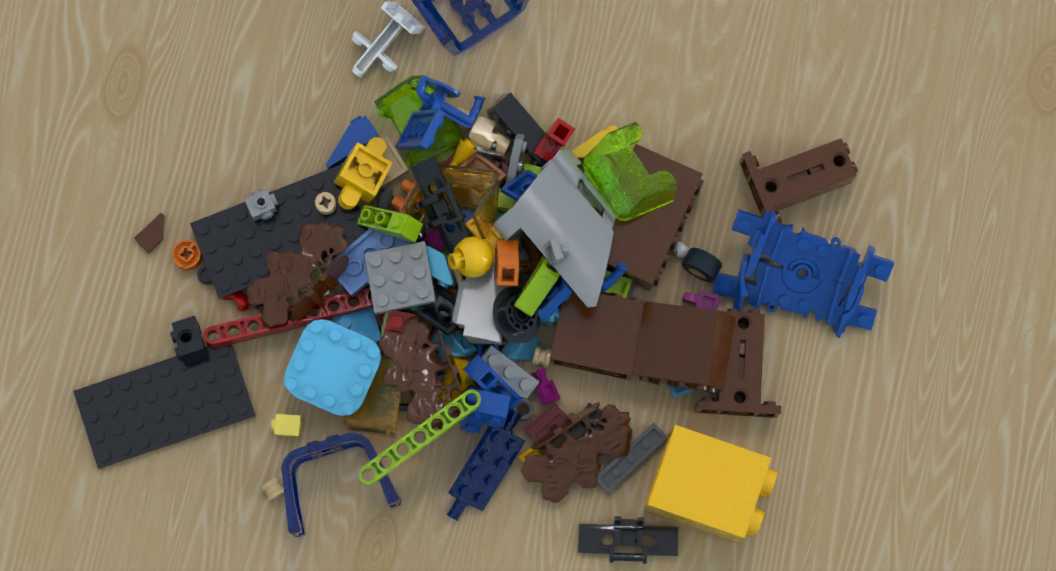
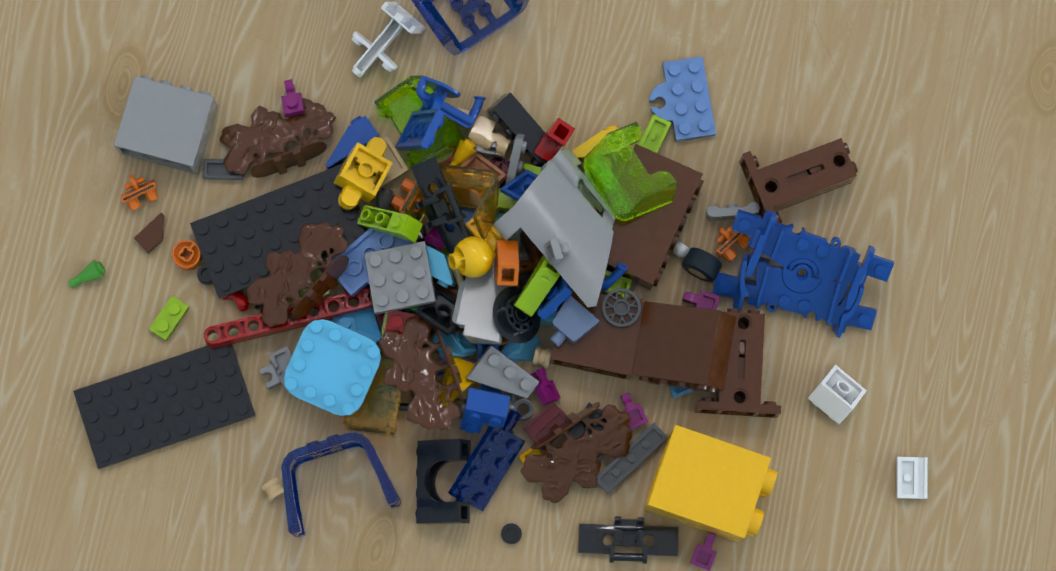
(93, 271): none -> bright green cone
(148, 189): none -> orange hips
(166, 124): none -> light grey brick
(169, 318): none -> lime plate
(189, 330): black brick -> none
(216, 170): none -> dark grey tile
(254, 202): light grey brick -> none
(271, 134): none -> reddish brown plant
(280, 362): none -> light grey plate
(287, 425): light yellow brick -> none
(292, 102): none -> magenta plate
(326, 207): tan wheel -> none
(414, 447): lime beam -> none
(430, 458): none -> black arch
(490, 380): blue slope -> none
(511, 533): none -> black plate
(572, 322): none -> sand blue torso
(621, 307): none -> dark grey wheel
(635, 411): none -> magenta plate
(655, 133): none -> lime plate
(685, 99): none -> medium blue plate
(704, 555): none -> magenta plate
(714, 213): none -> light grey plate
(726, 249): none -> orange hips
(837, 394): none -> white slope
(911, 477): none -> white plate

